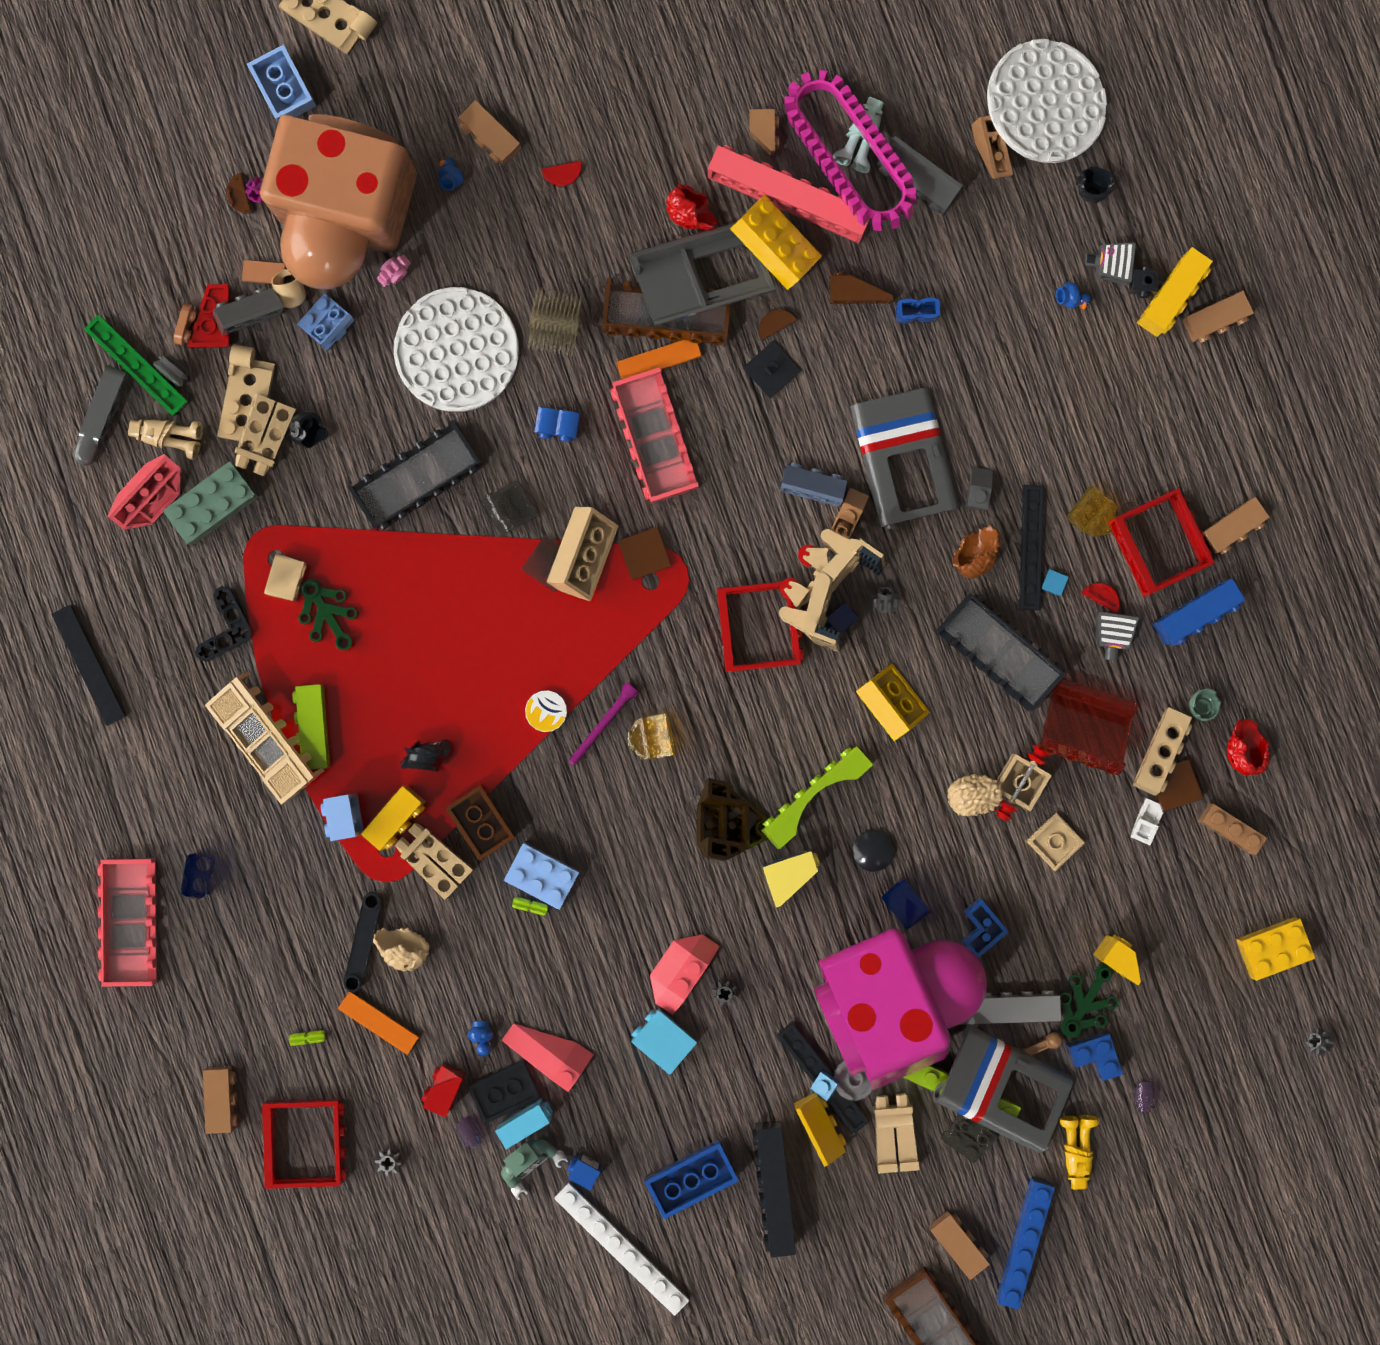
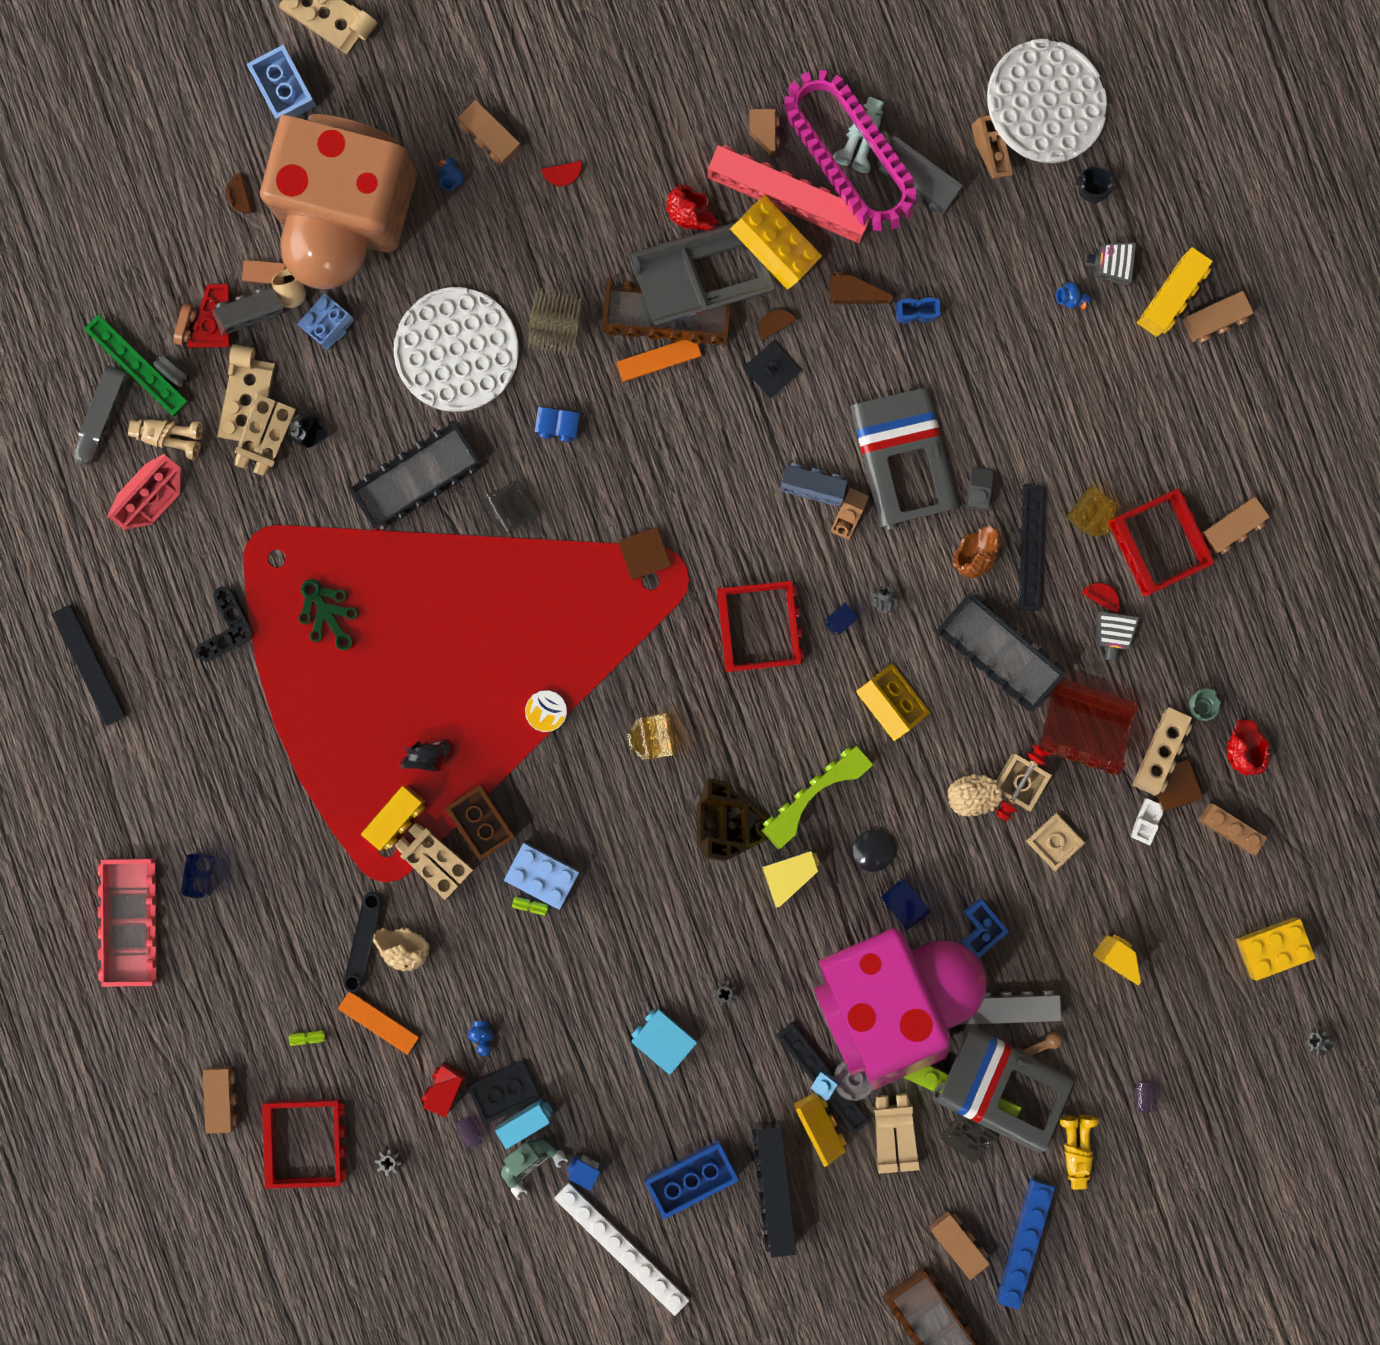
(210, 503): sand green brick -> none
(253, 189): magenta gear -> none
(262, 739): tan window -> none
(285, 577): tan piece -> none
(312, 724): lime brick -> none
(342, 817): light blue brick -> none
(393, 270): bright pink gear -> none
(541, 561): clear smoke slope -> none
(553, 1056): coral wedge -> none
(582, 553): tan slope -> none
(627, 693): magenta piece -> none
(654, 436): clear window -> none
(680, 970): coral wedge -> none
(827, 578): tan container -> none
(1054, 582): dark azure tile -> none
(1085, 1004): dark green plant -> none
(1099, 1050): blue brick -> none
(1145, 282): black brick -> none
(1199, 611): blue brick -> none

